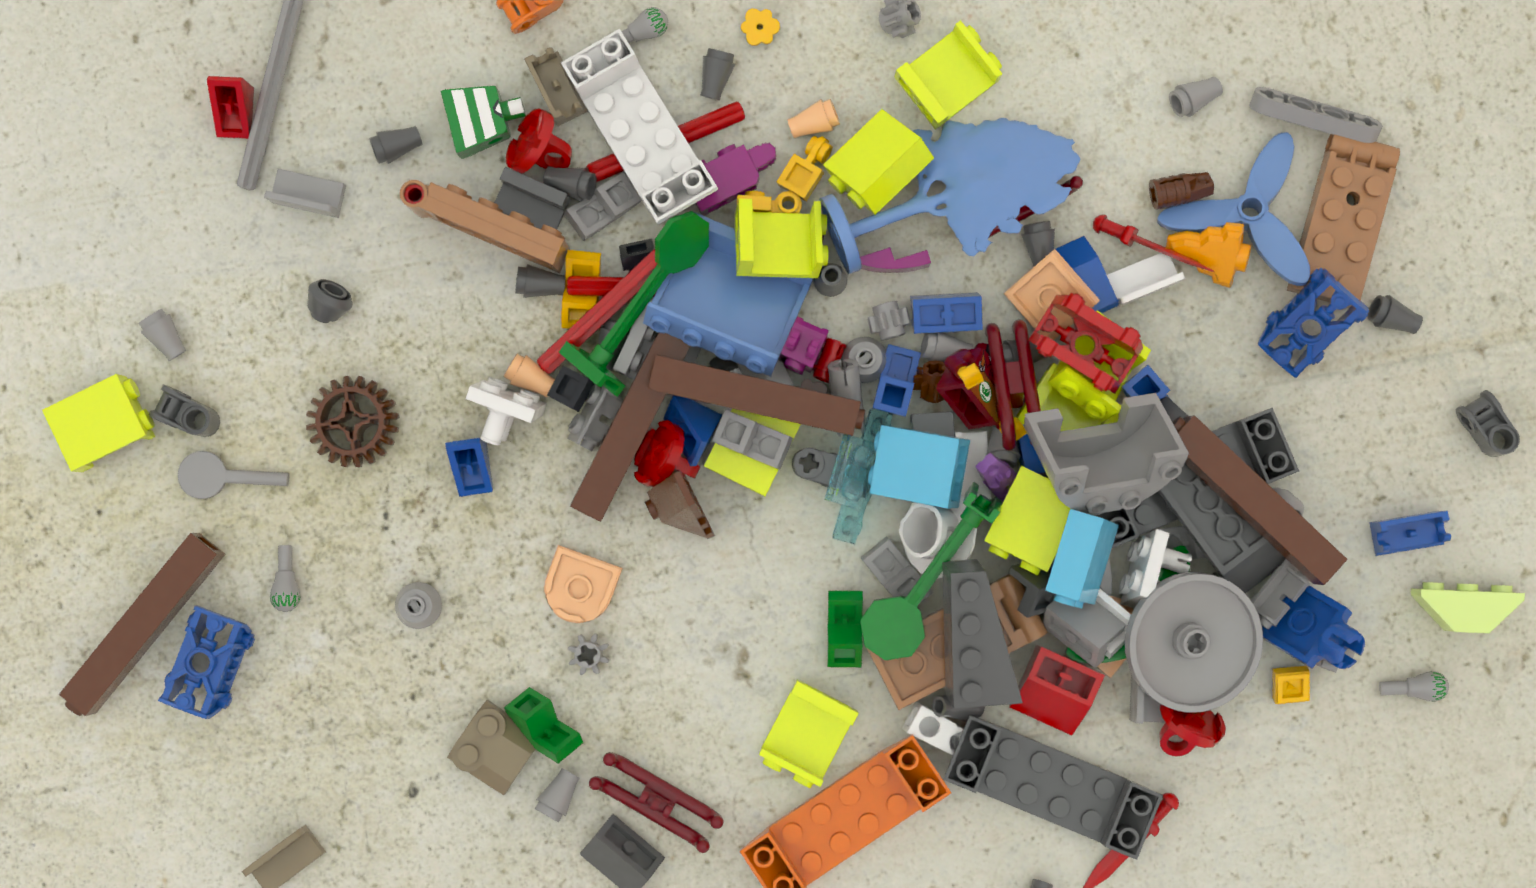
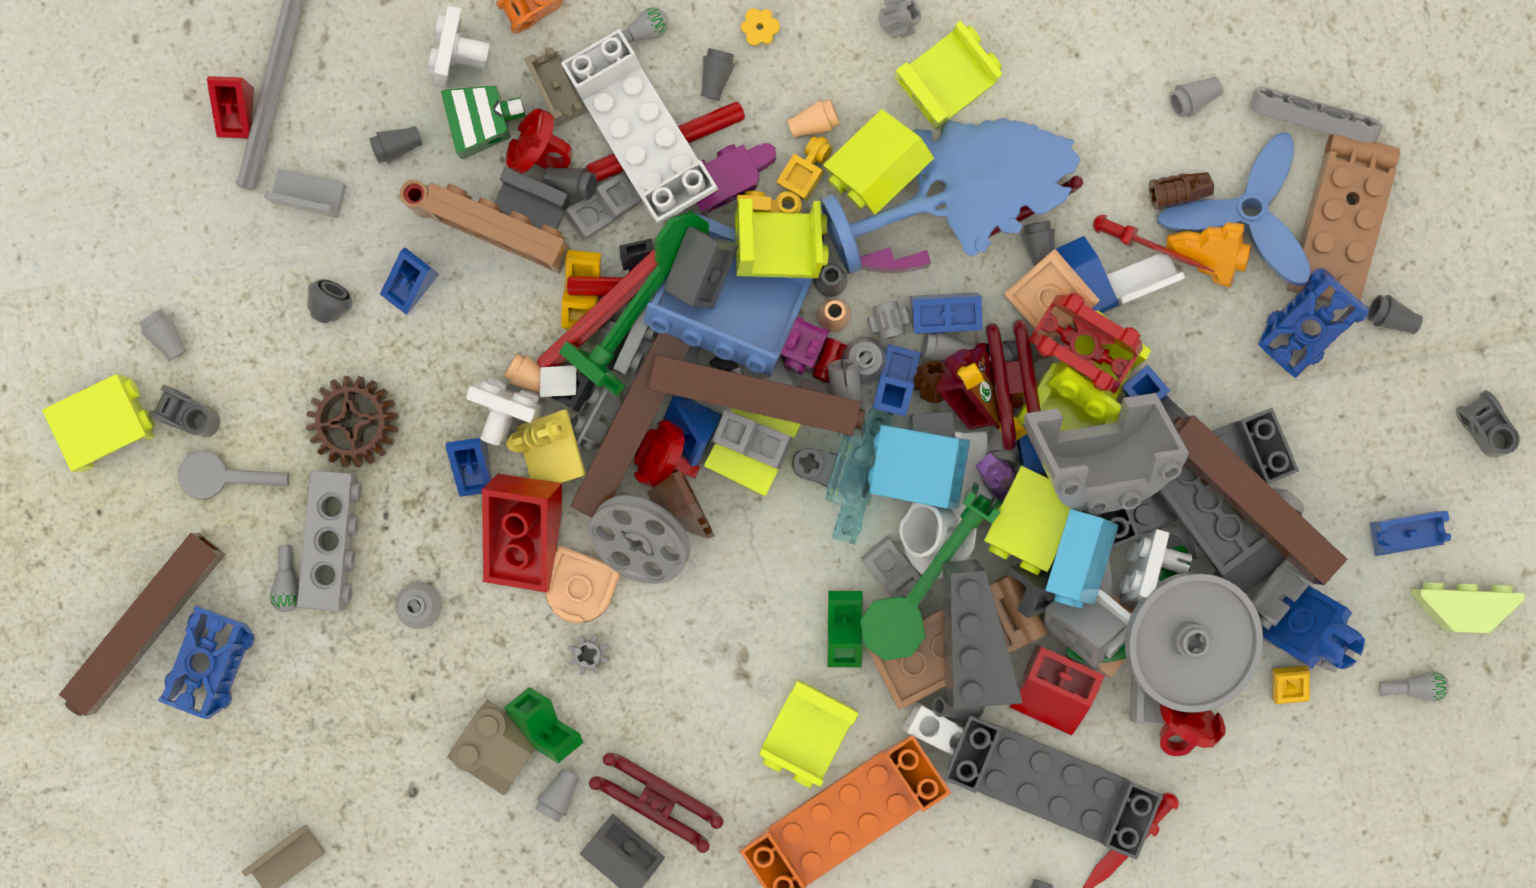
(315, 556): none -> light grey brick
(407, 281): none -> blue slope
(454, 48): none -> white plate
(520, 531): none -> red slope
(538, 282): dark grey cone -> none
(548, 448): none -> light yellow hinge
(558, 381): none -> white sticker
(639, 539): none -> light grey wedge
(700, 268): none -> dark grey panel
(831, 323): none -> light nougat cone

